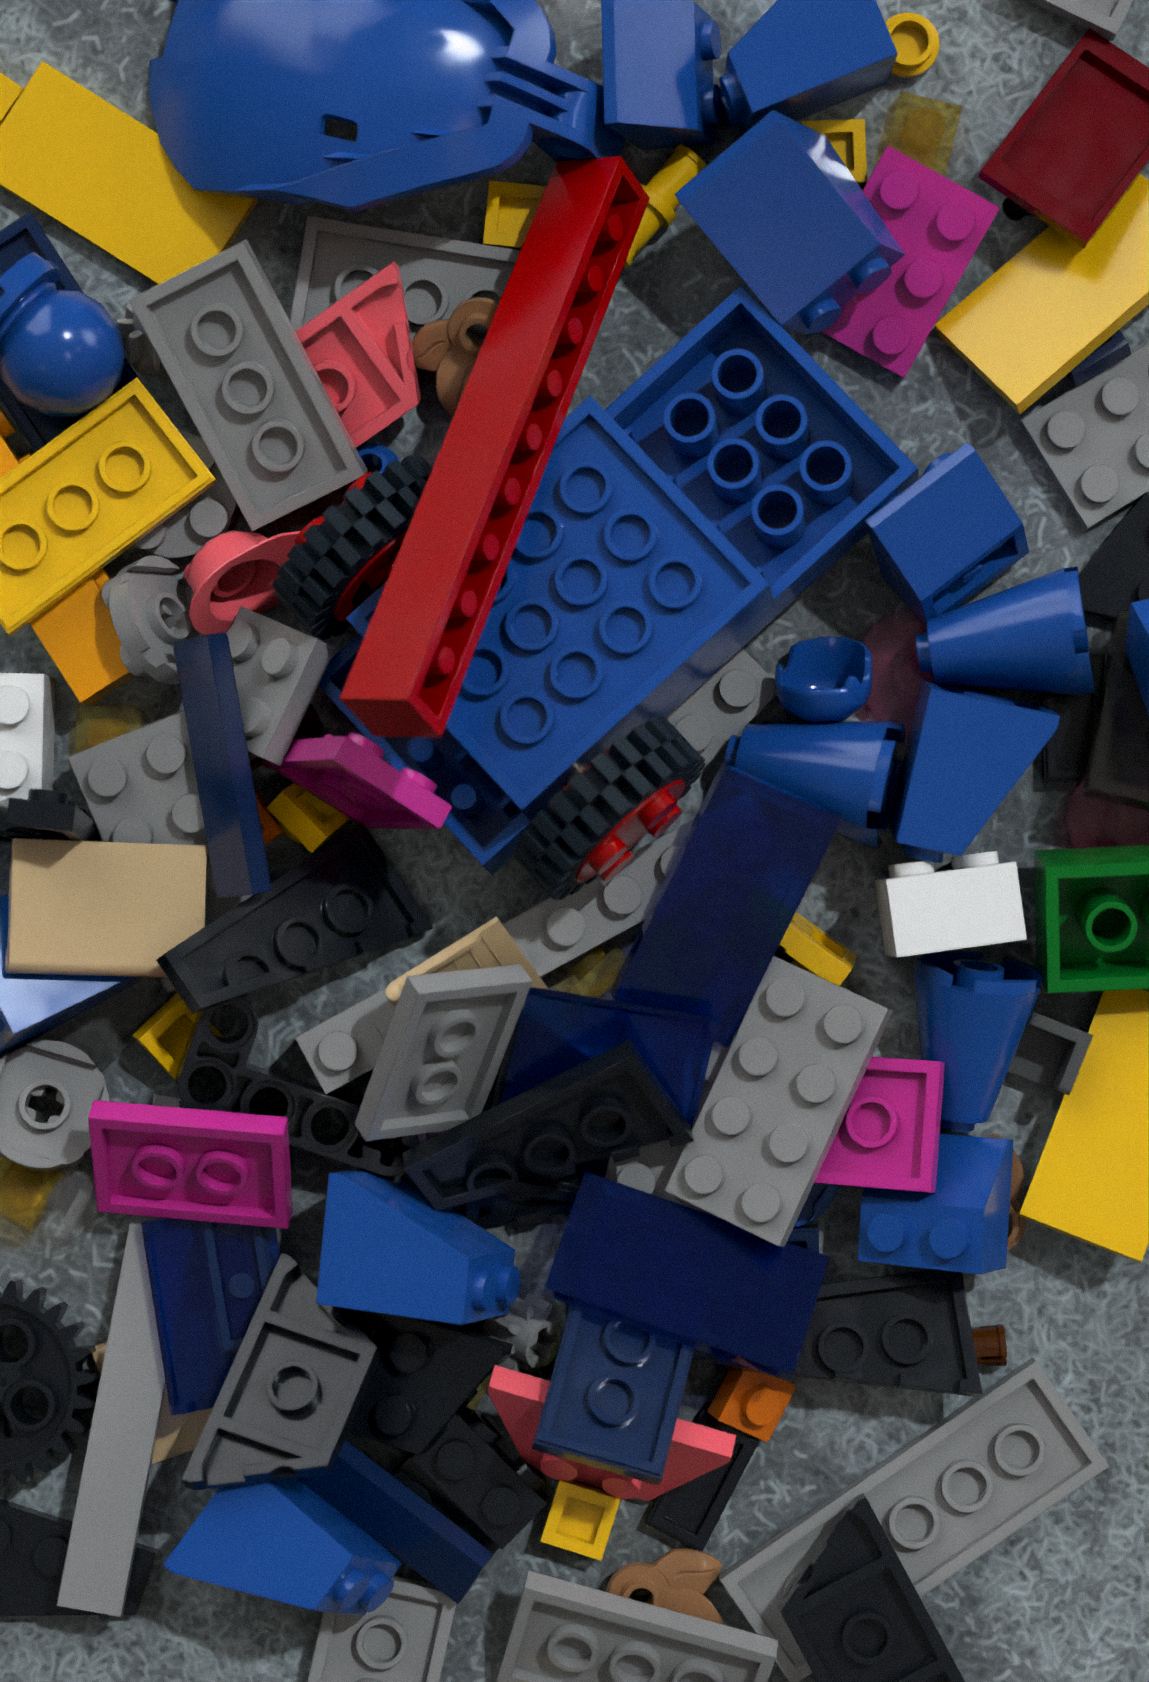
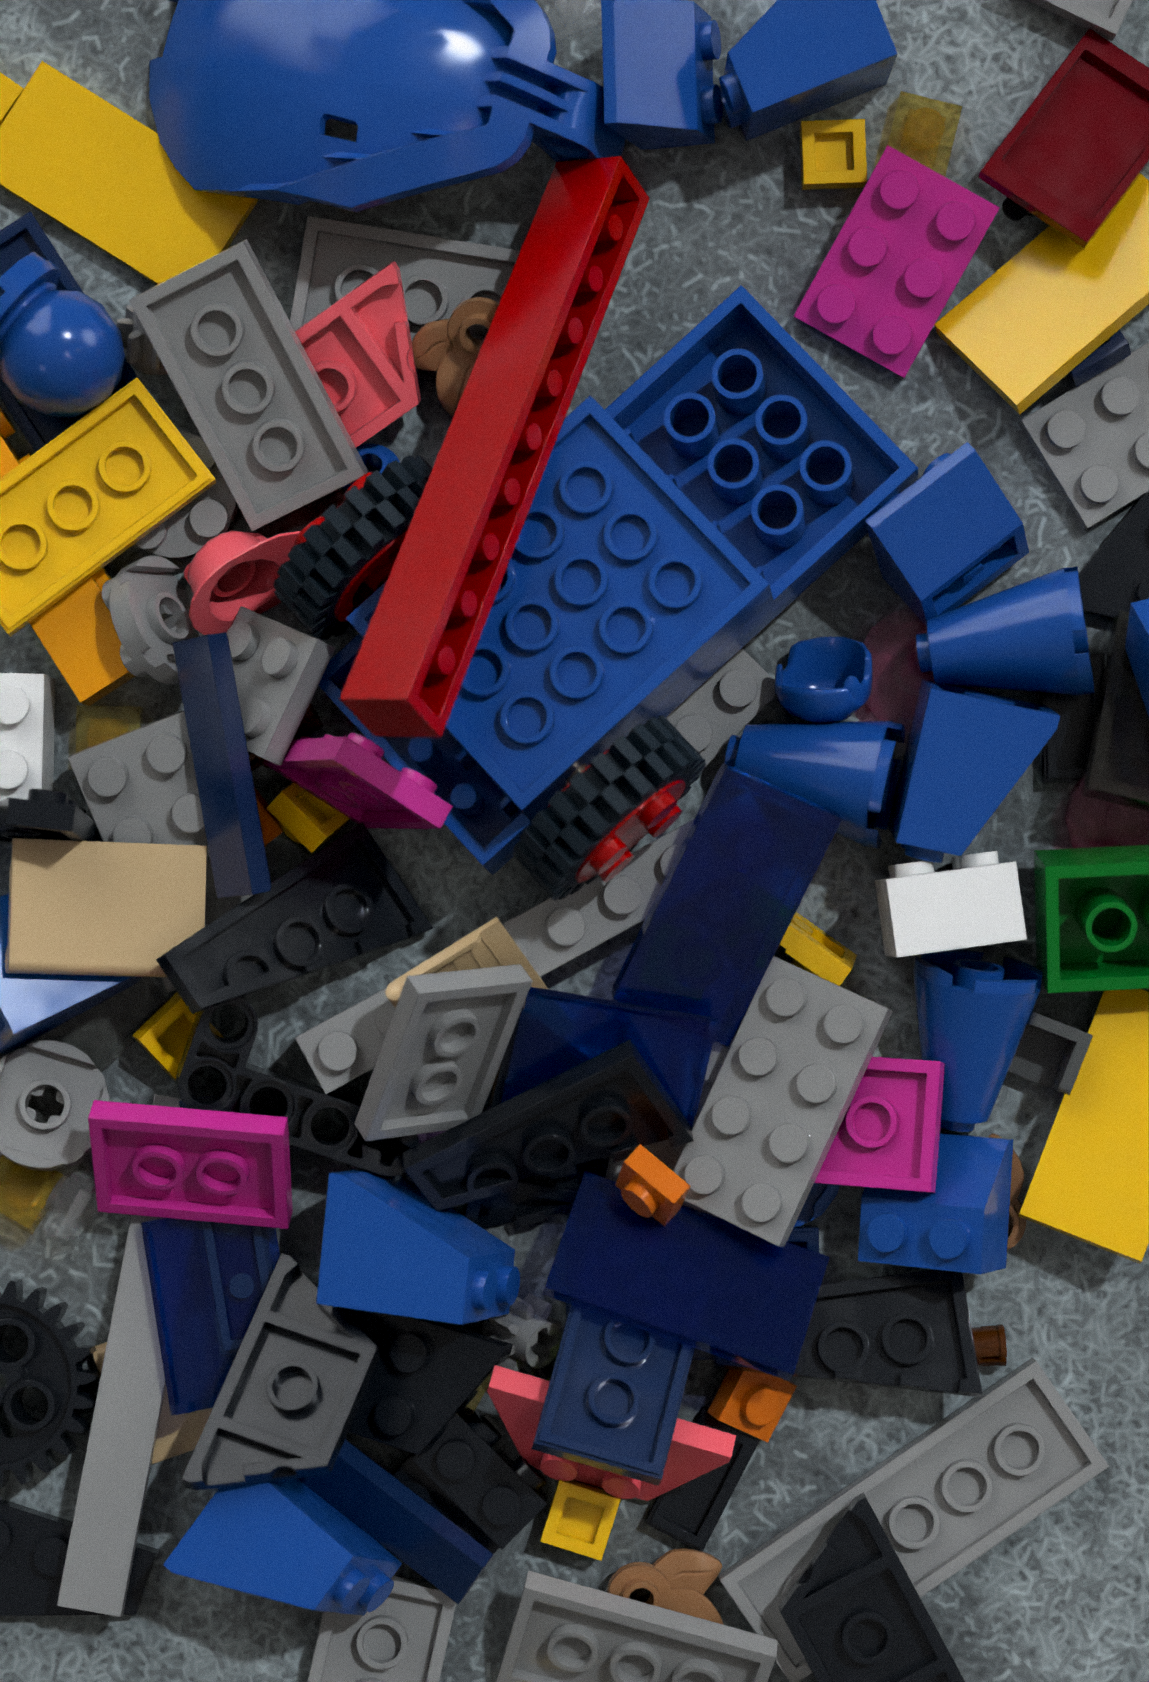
(510, 213): yellow plate -> none
(597, 972): clear yellow plate -> none
(651, 1186): none -> orange plate
(661, 189): yellow pin -> none
(792, 222): blue slope -> none
(915, 43): yellow plate -> none

